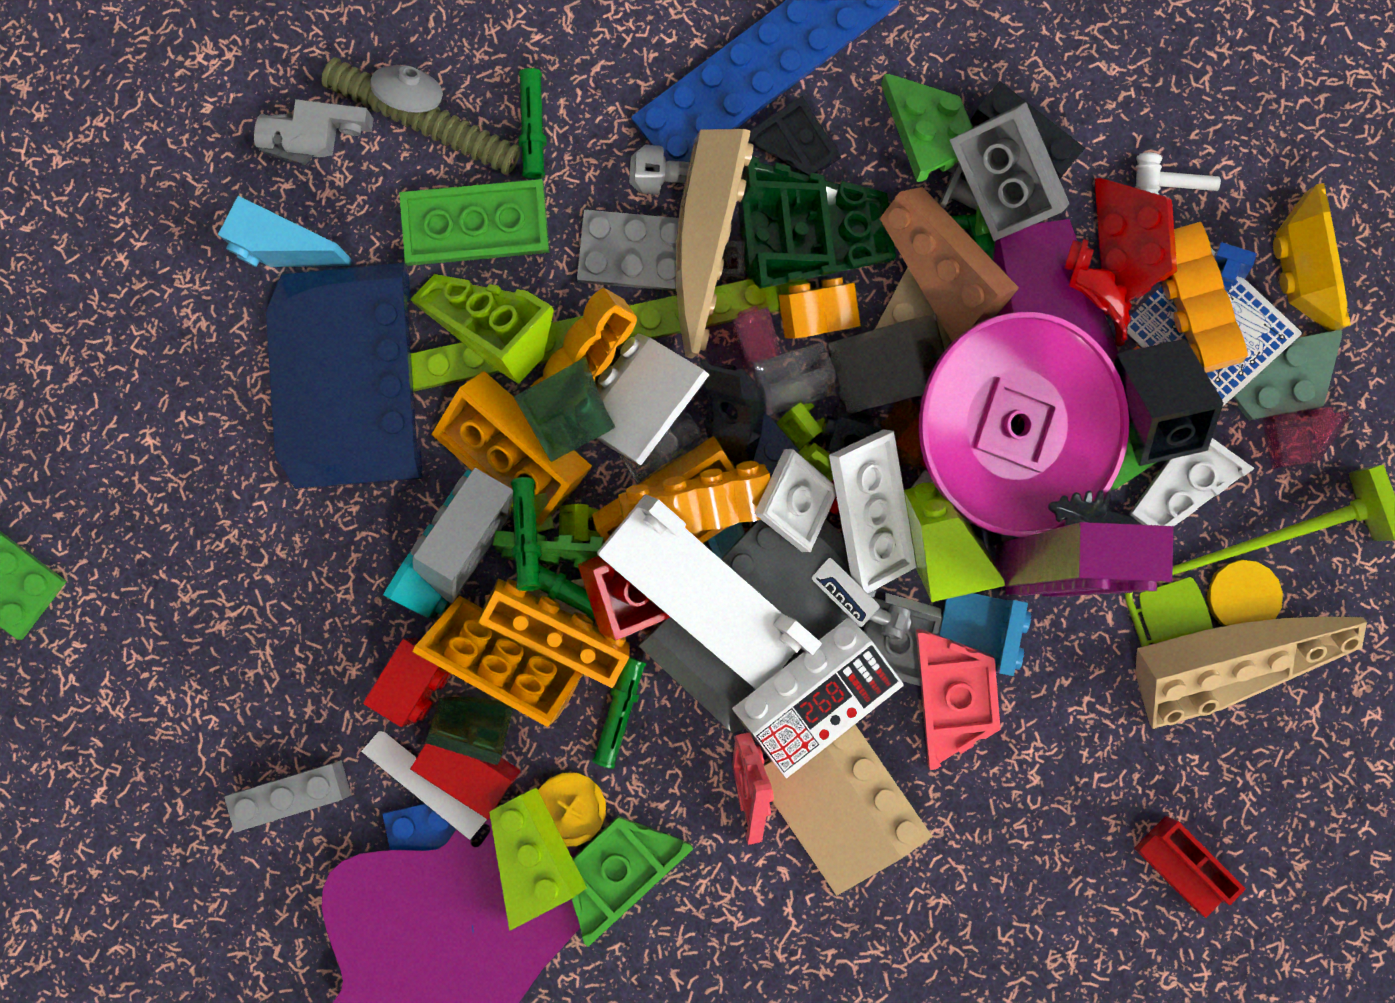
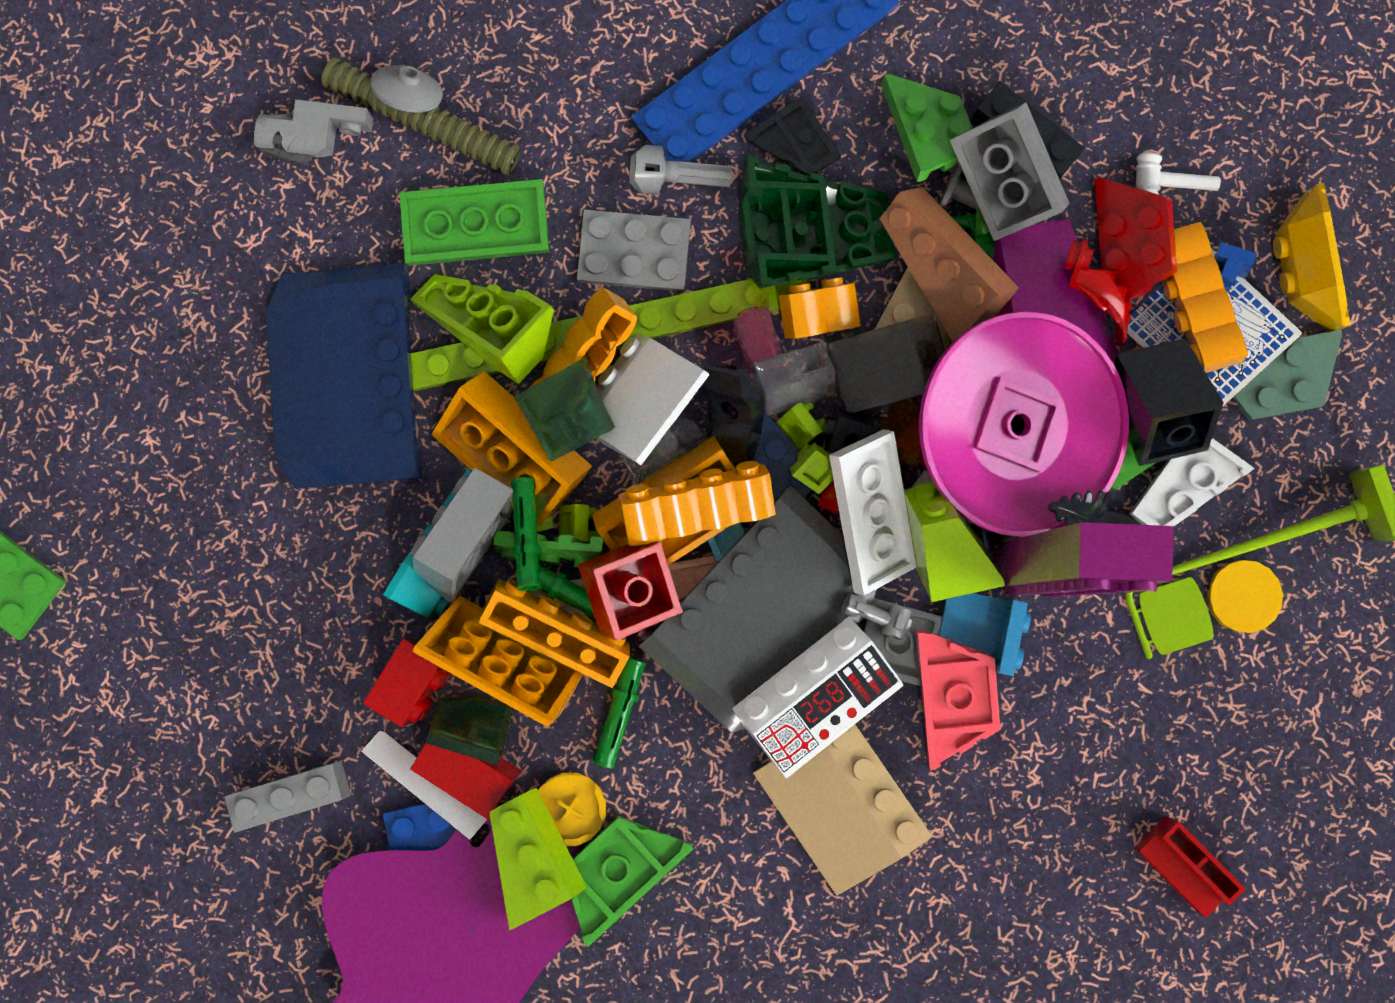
(270, 239): medium azure slope -> none
(532, 135): green pin -> none
(703, 593): white bracket -> none
(705, 226): tan wedge -> none
(733, 261): clear smoke slope -> none
(752, 785): coral wing -> none
(796, 500): white plate -> none
(845, 592): white sticker -> none
(913, 605): white sticker -> none
(1237, 661): tan wedge -> none
(1303, 440): clear pink slope -> none

